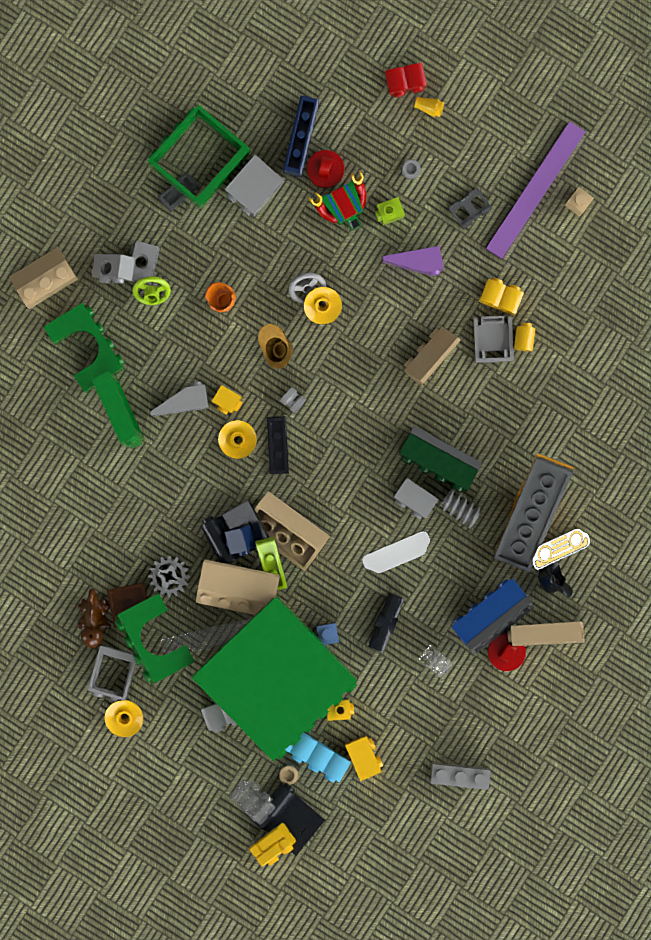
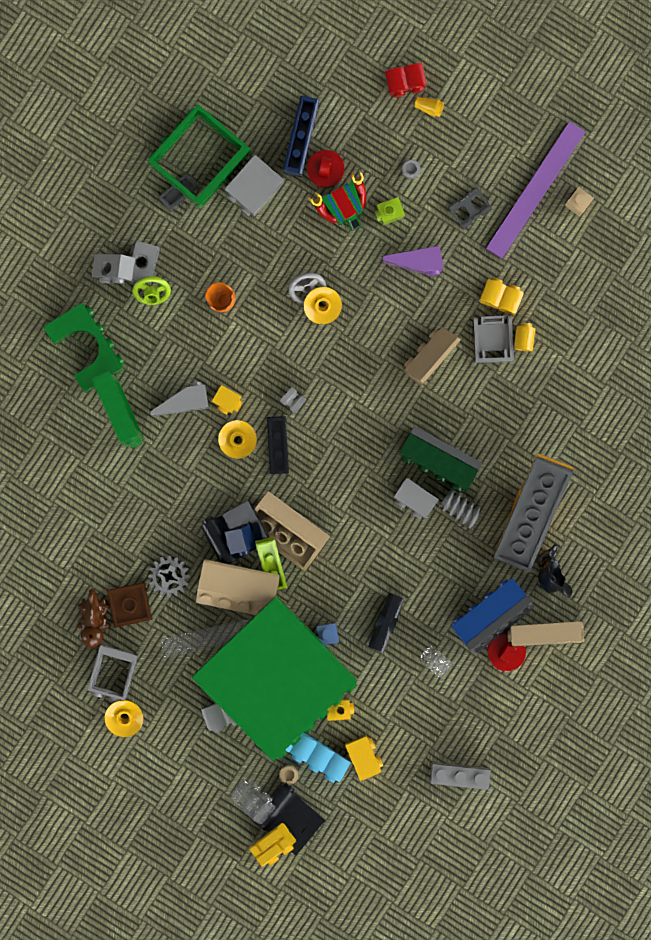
(43, 278): tan slope -> none
(154, 666): green arch -> none
(275, 346): pearl gold piece -> none
(397, 553): white sticker -> none
(560, 548): sticker -> none

